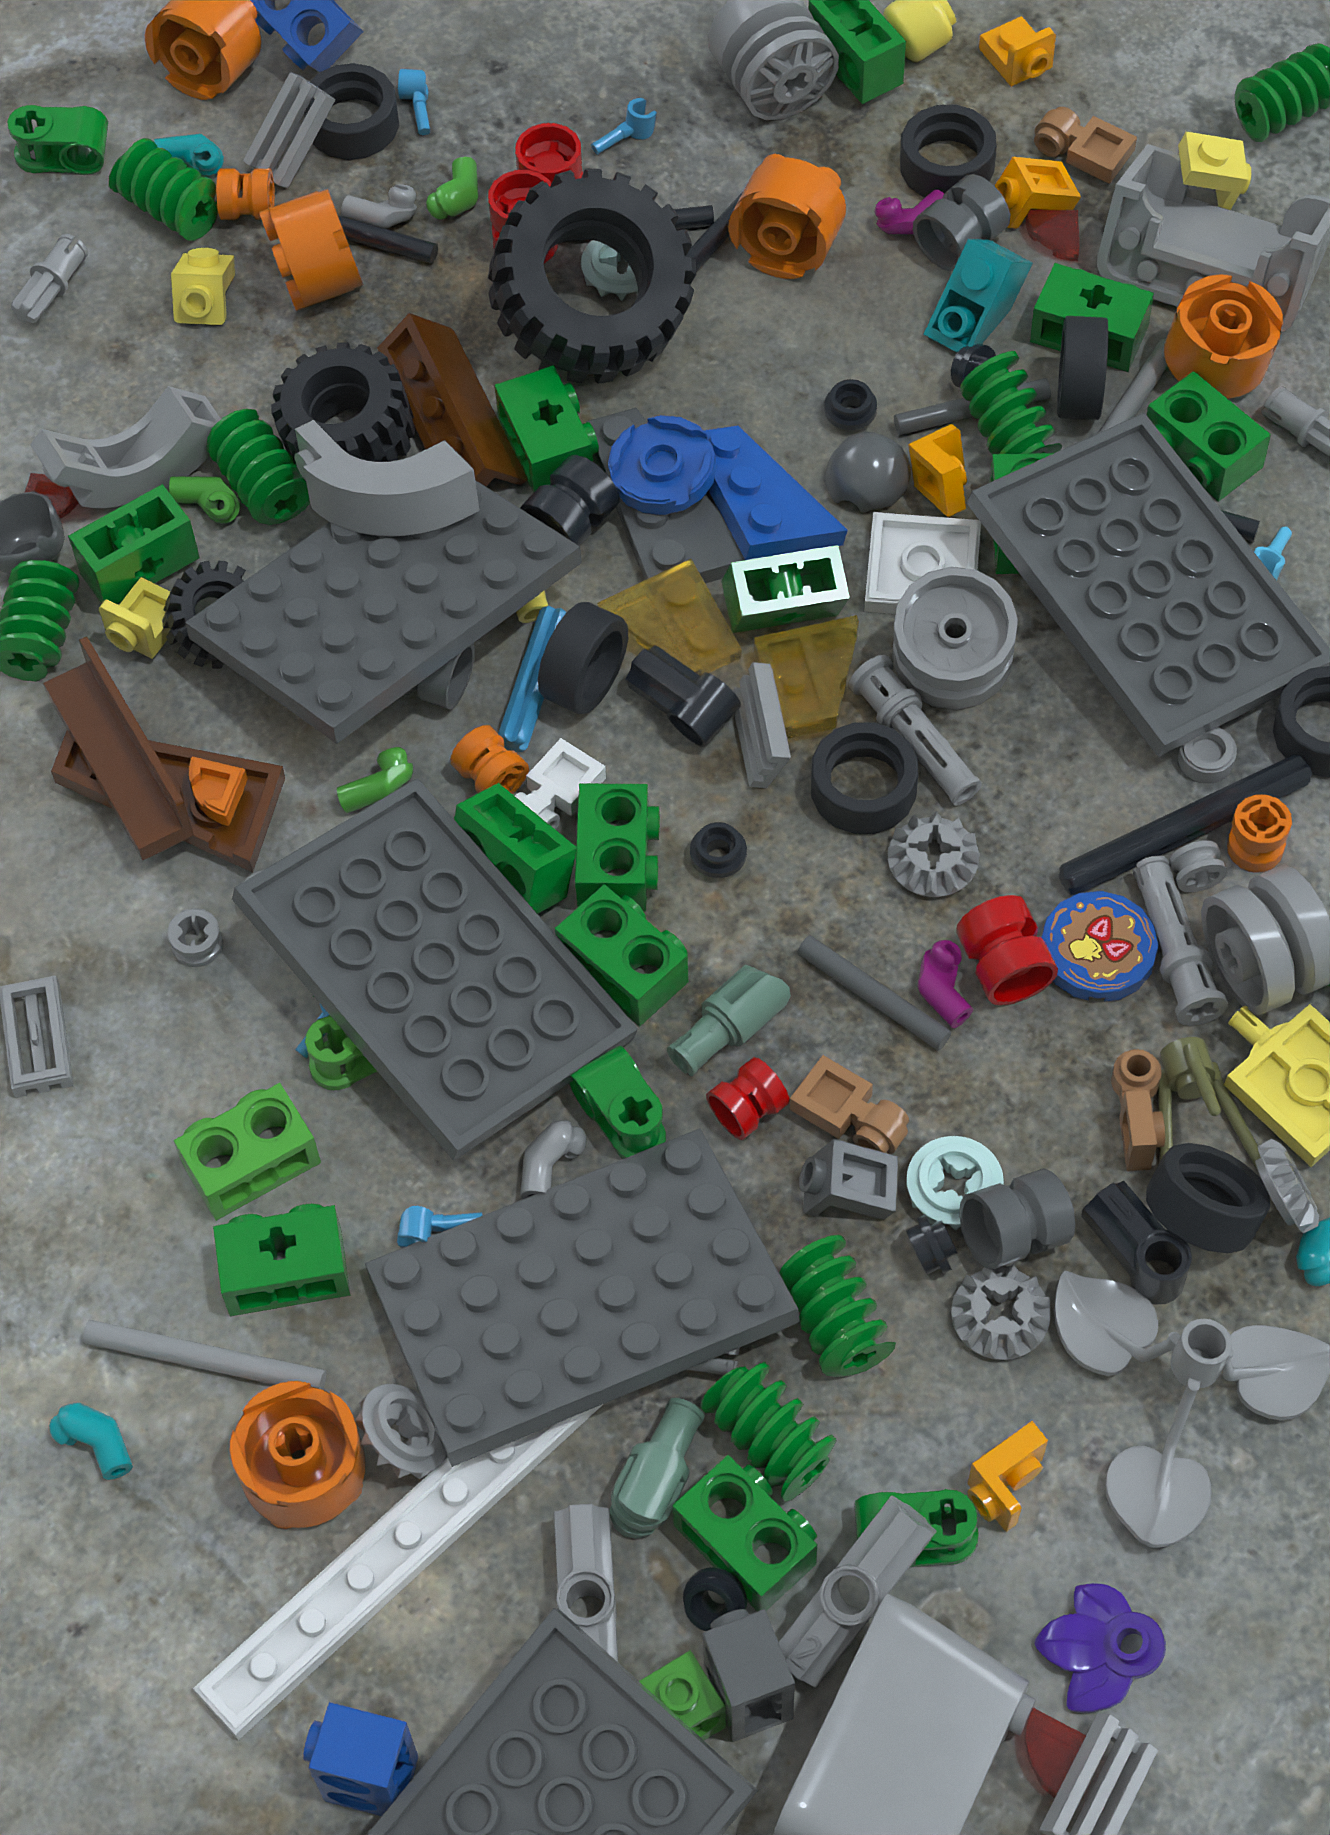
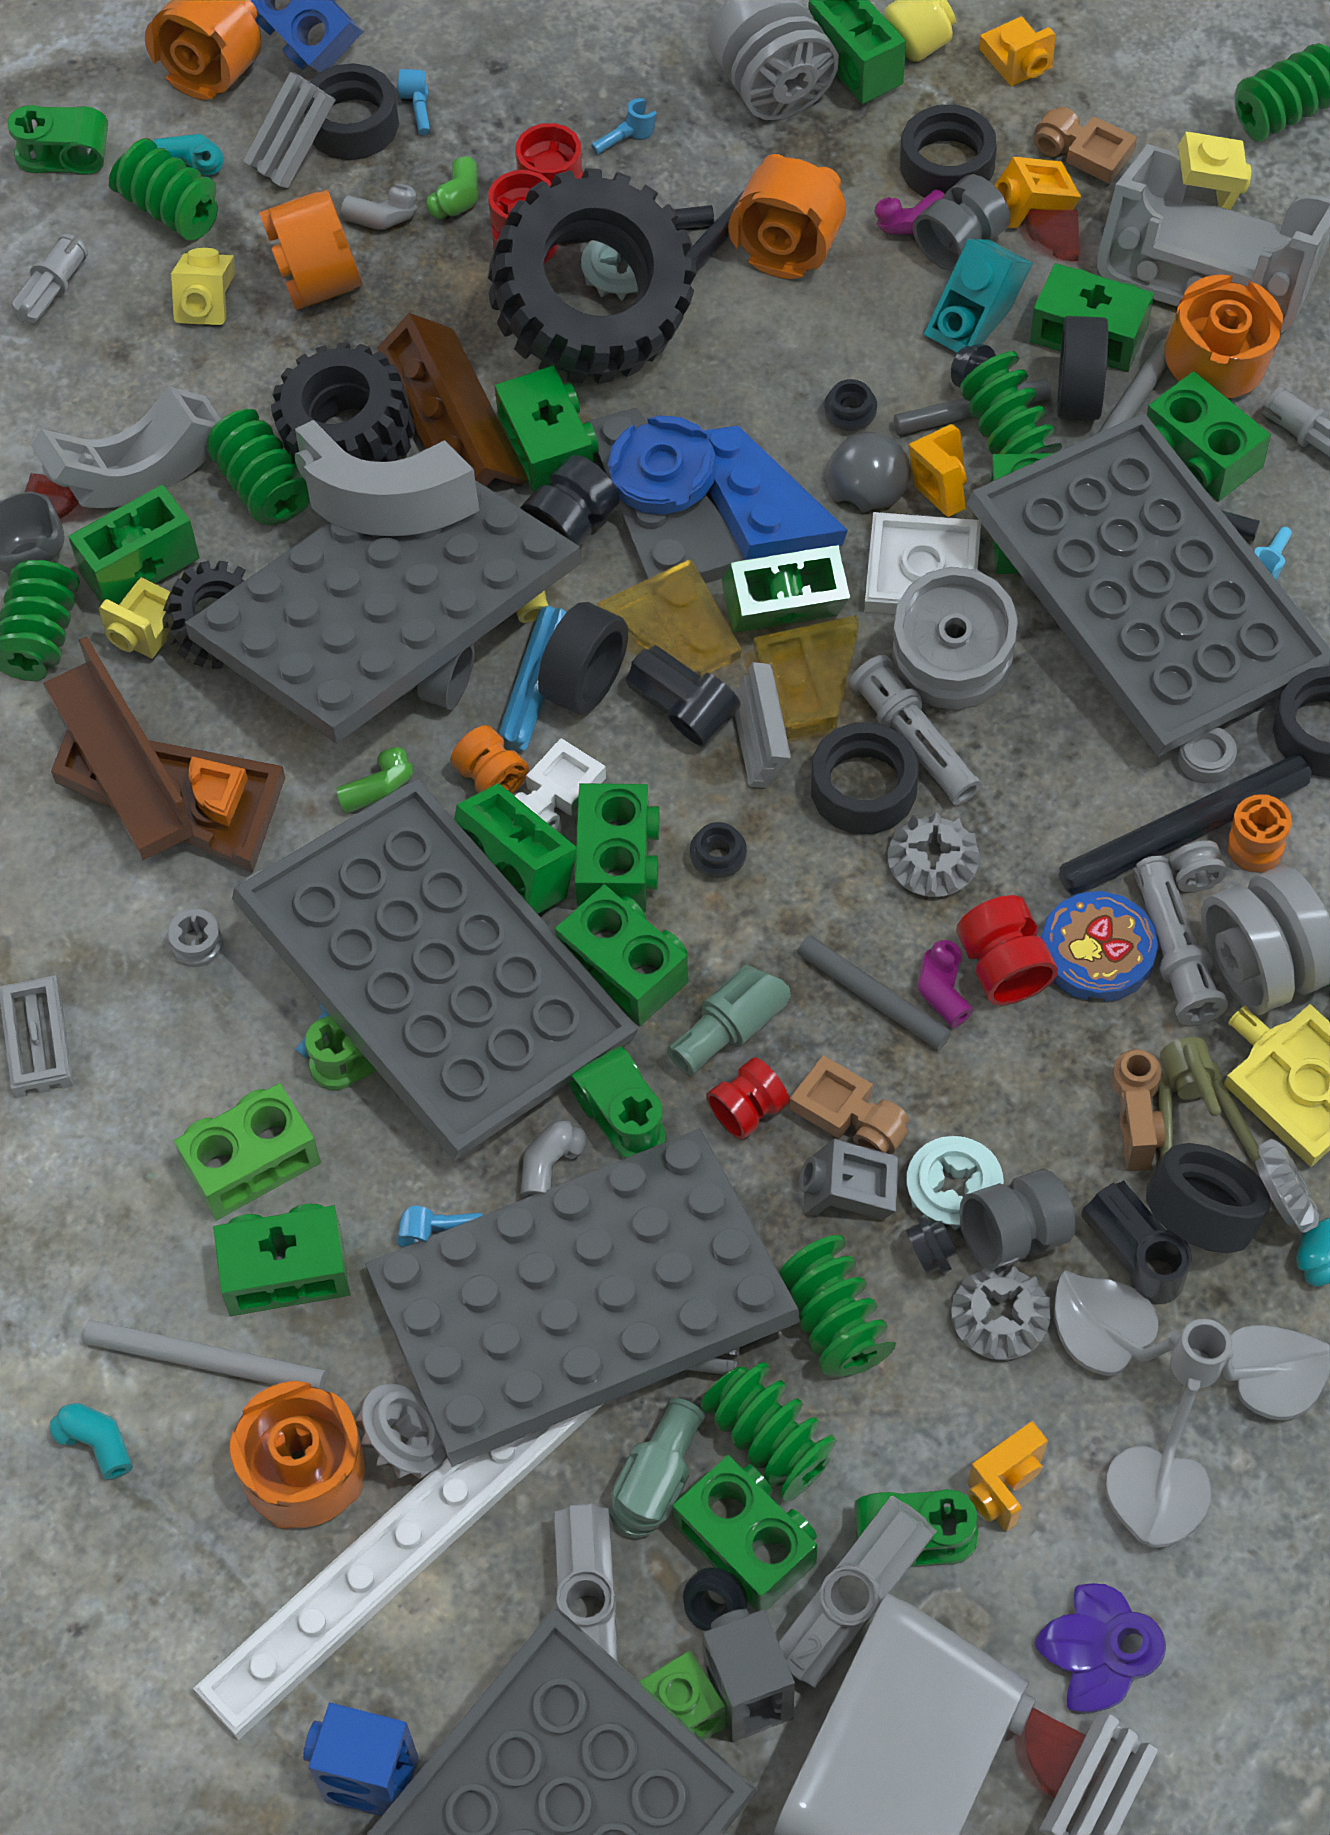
(209, 492): bright green arm -> none
(244, 192): orange wheel -> none
(389, 240): black bar -> none

